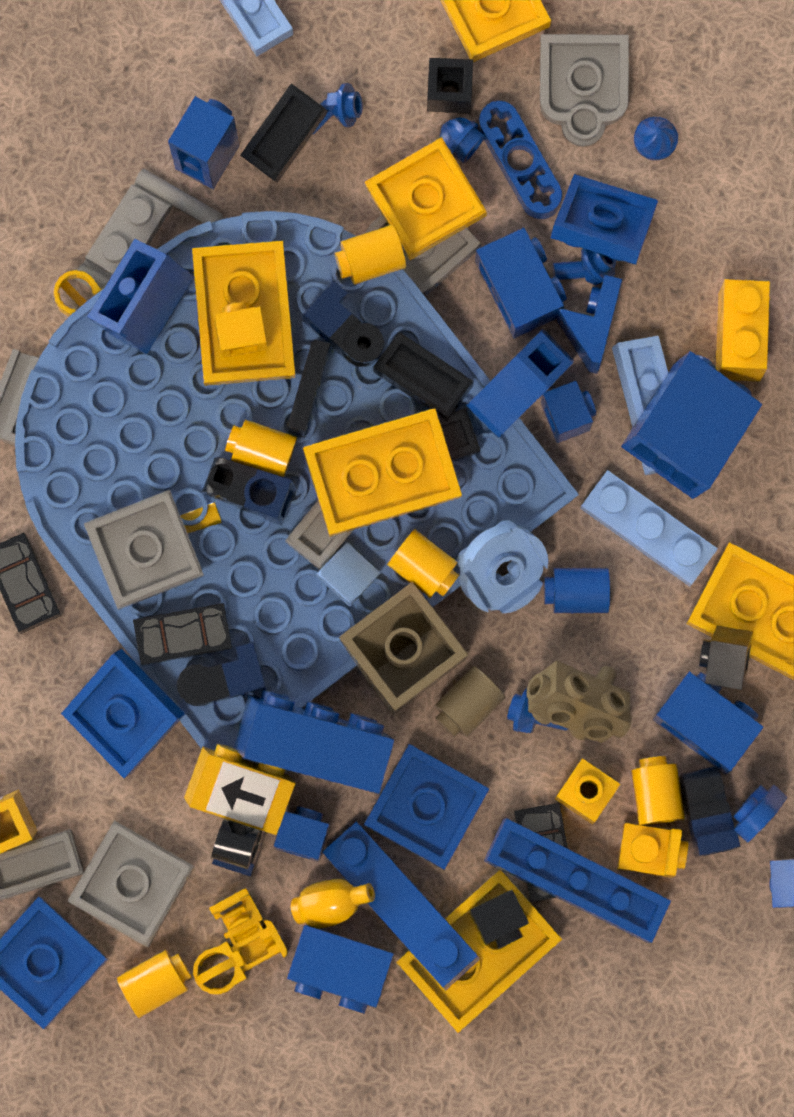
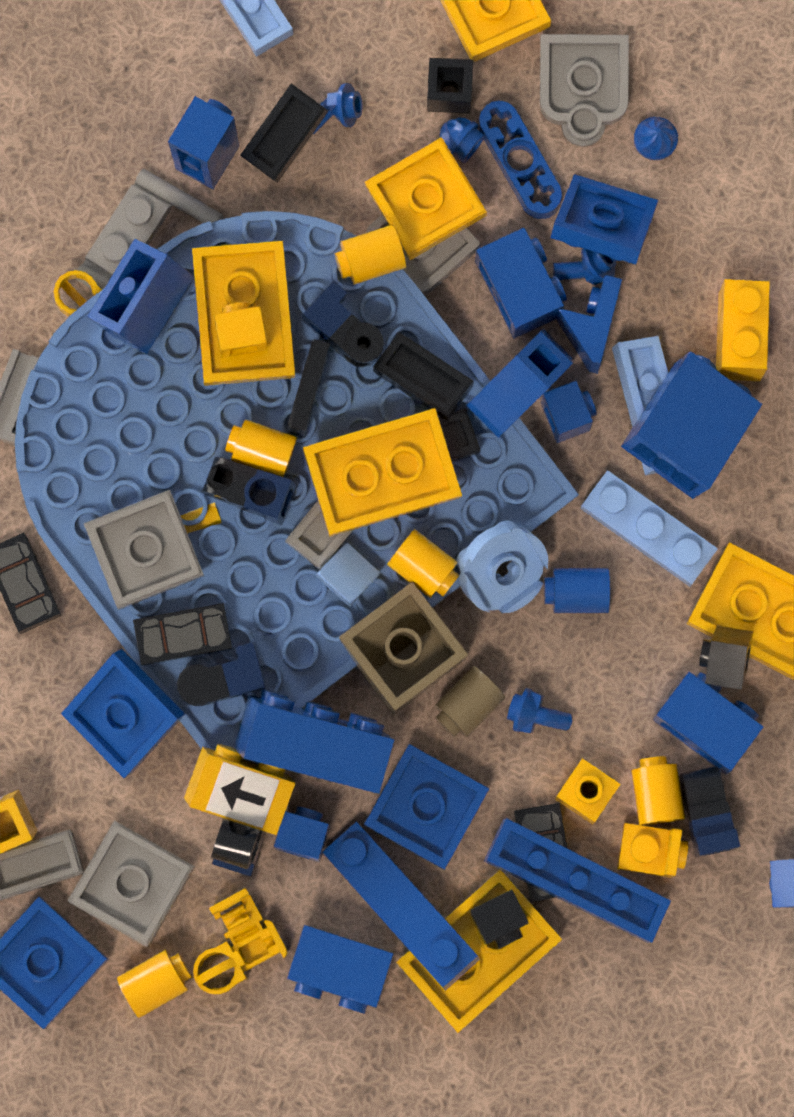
(329, 902): yellow plant -> none
(580, 702): dark tan brick -> none
(758, 811): blue plate -> none

